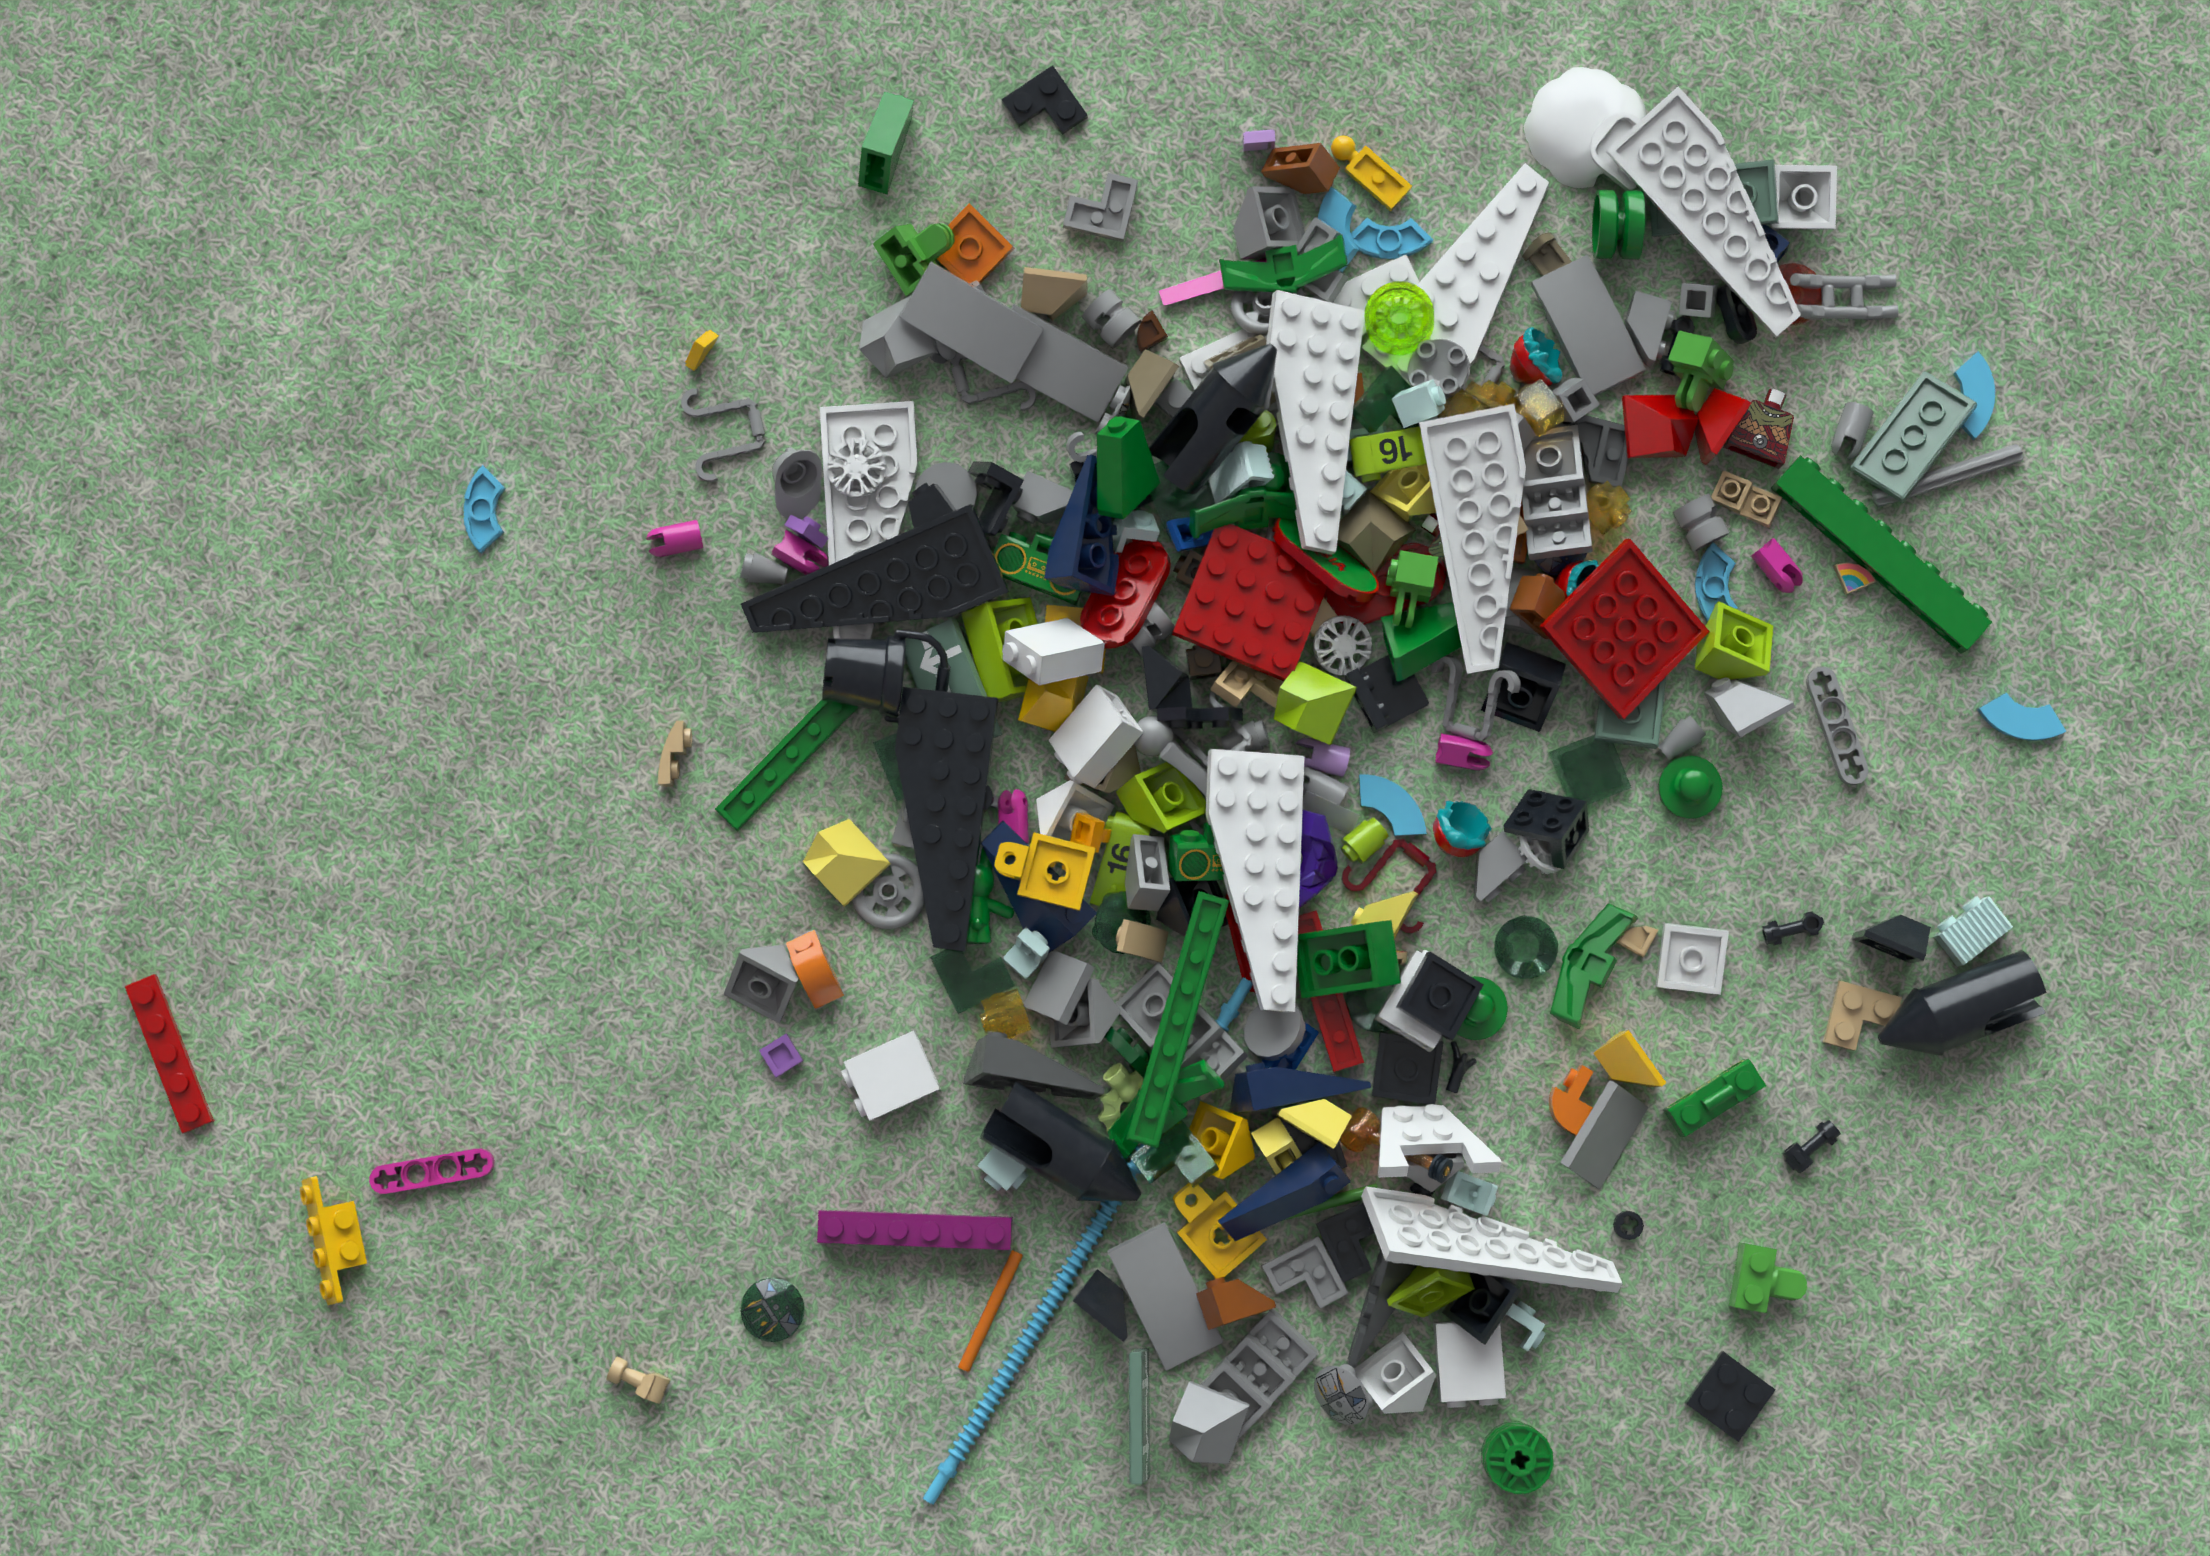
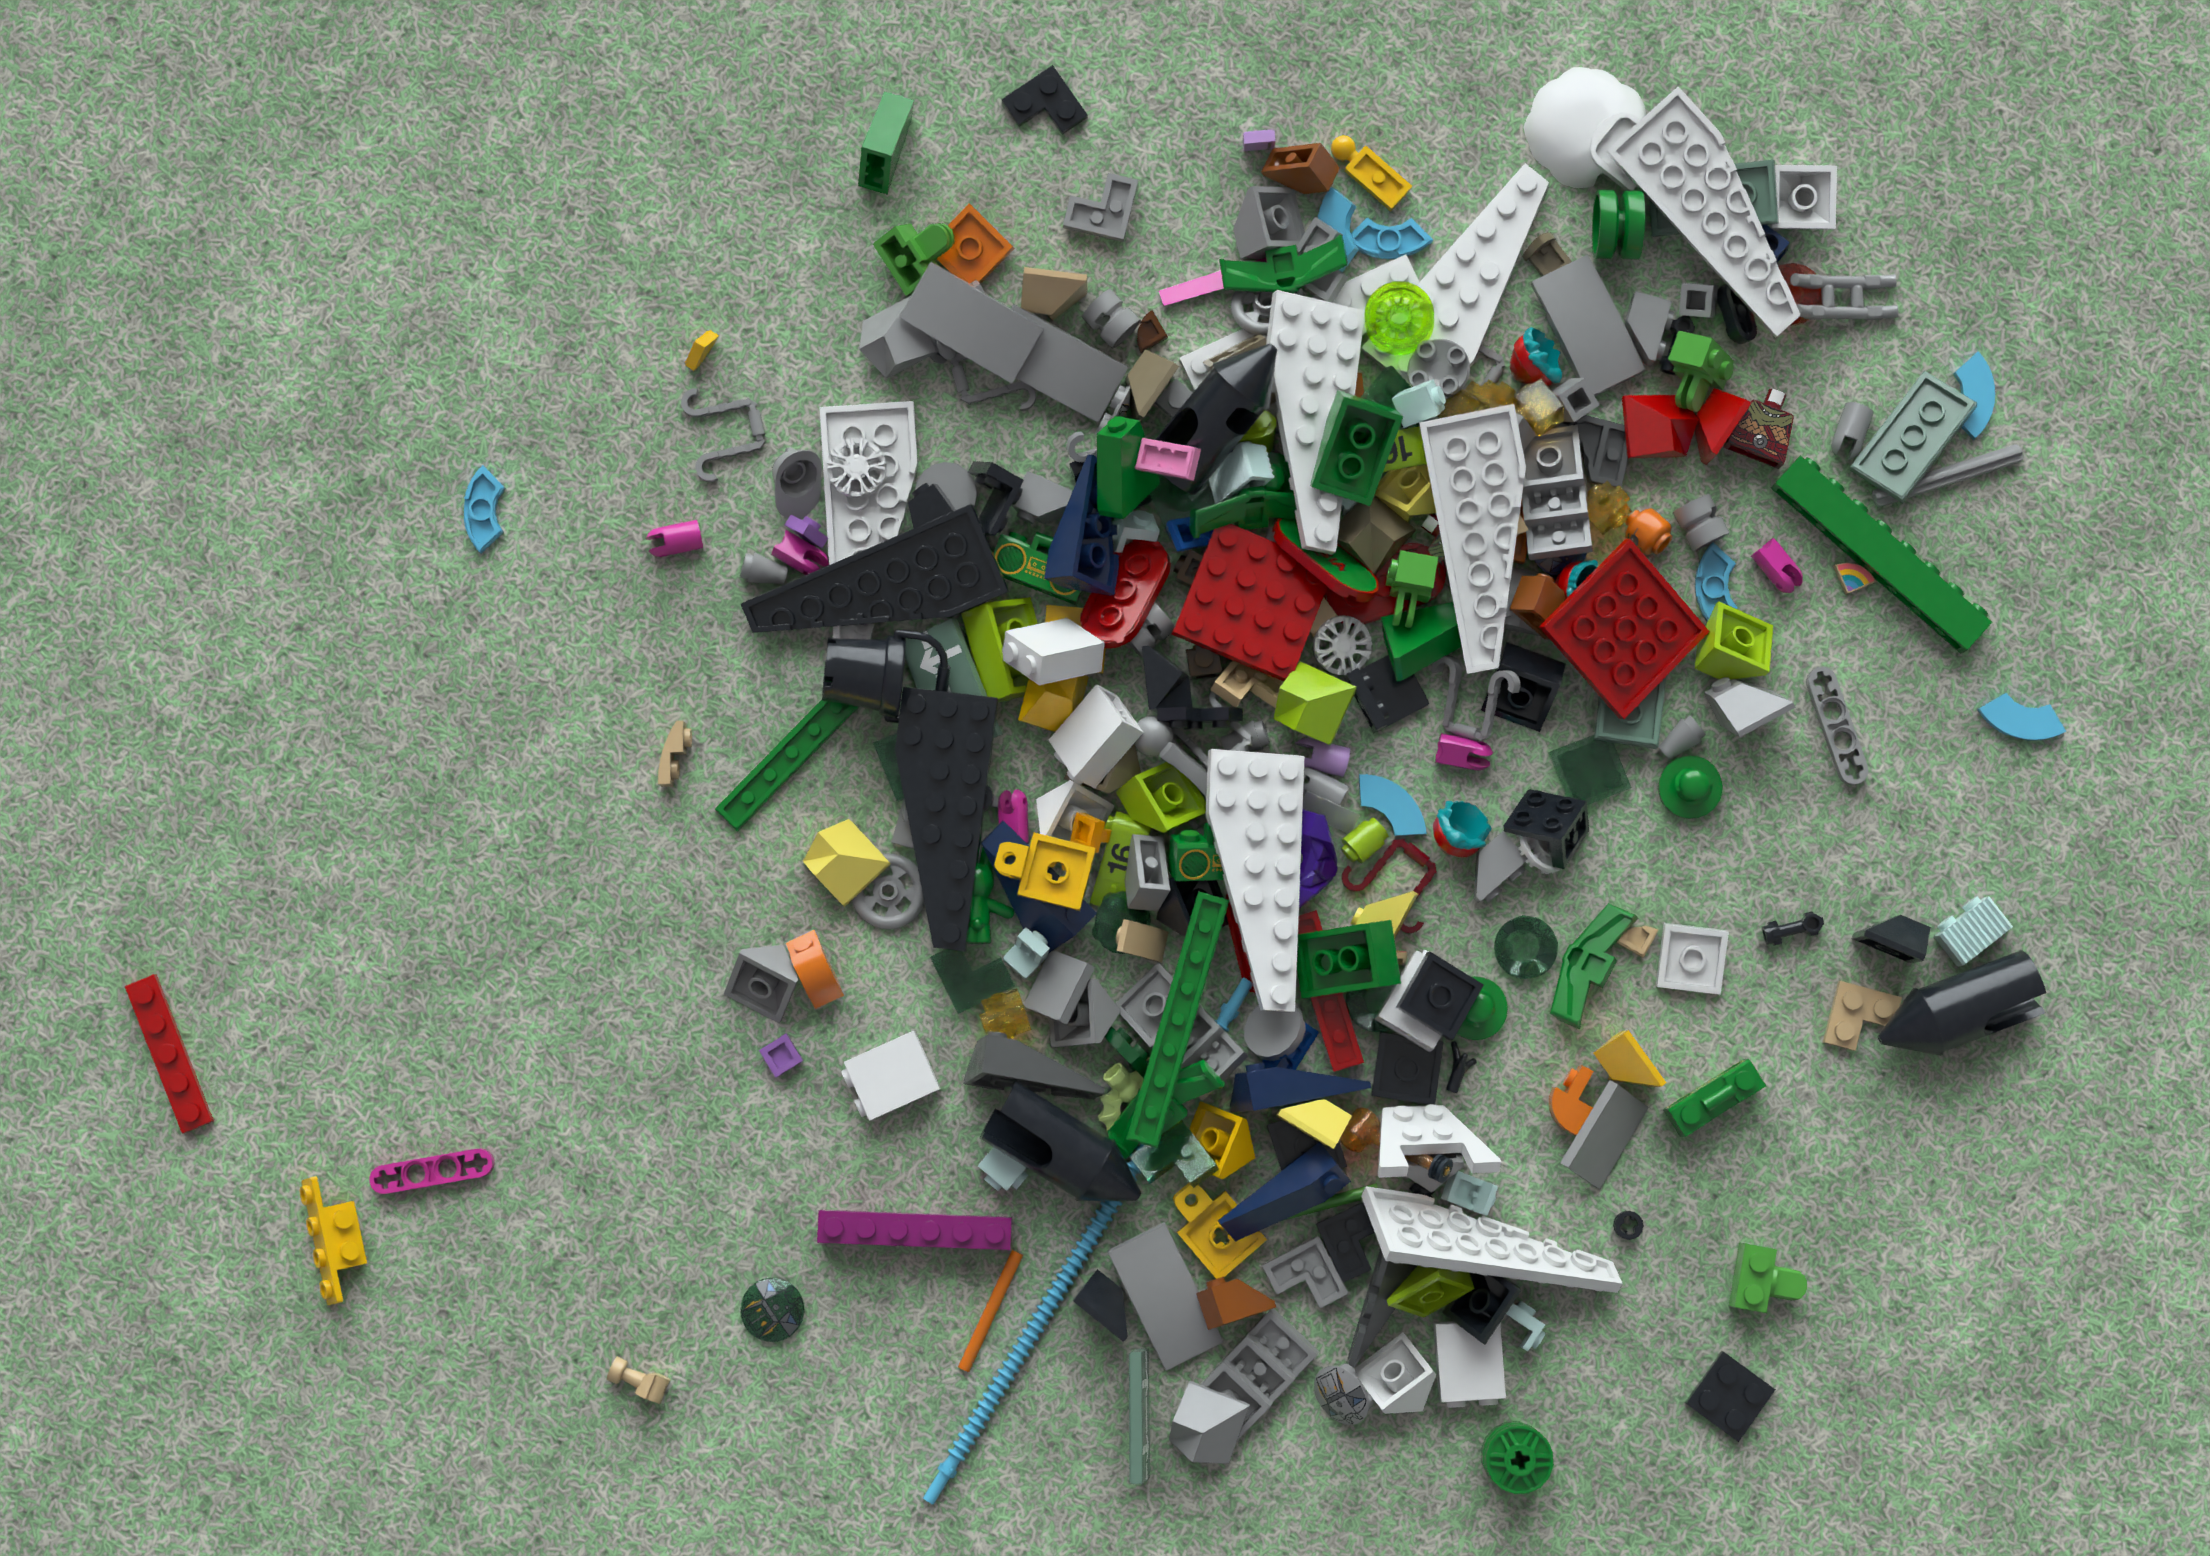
(1167, 459): none -> bright pink plate
(1276, 1145): light yellow slope -> none
(1355, 447): none -> green slope
(1648, 531): none -> orange head
(1745, 499): tan slope -> none
(1799, 1156): black bar -> none

